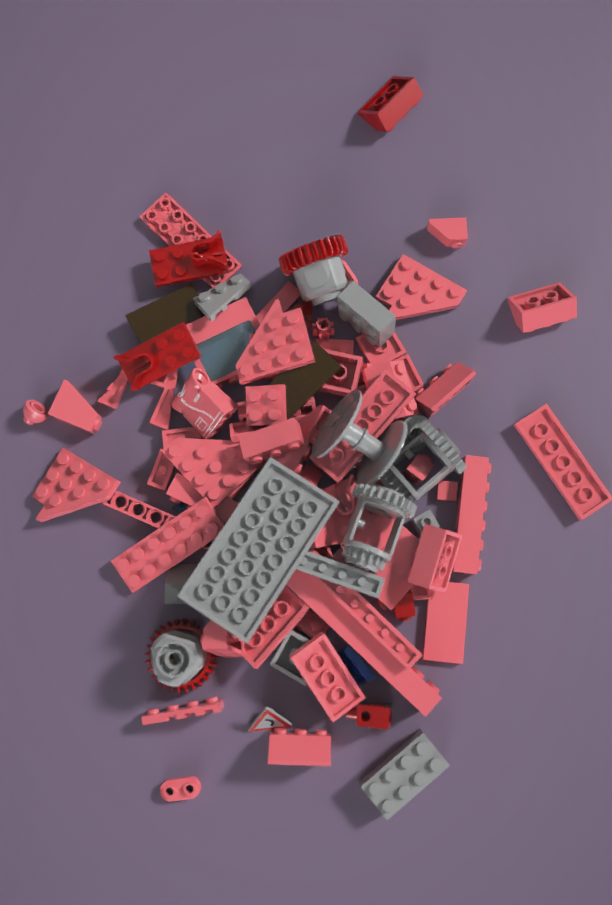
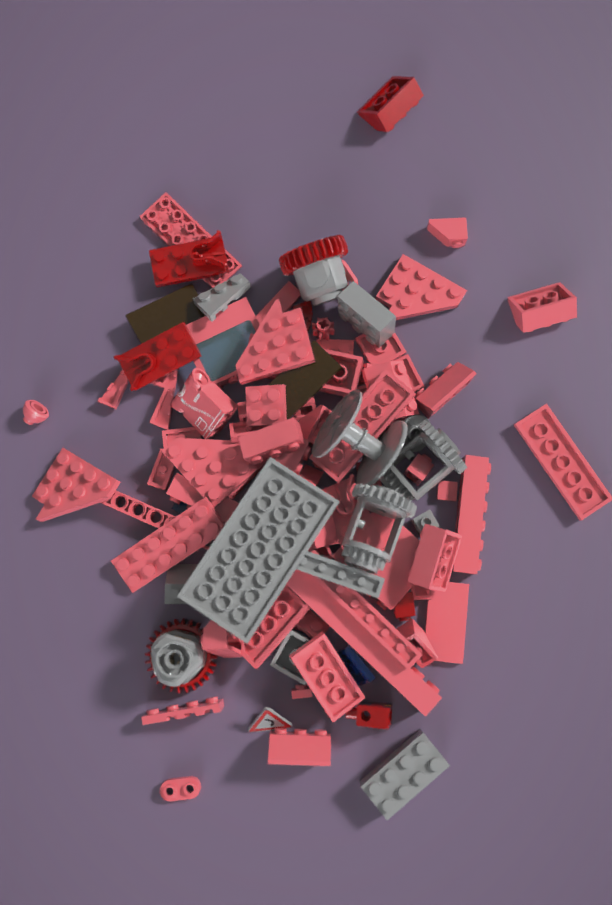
(75, 409): coral slope -> none
(301, 691): none -> coral plate
(420, 641): none -> coral slope

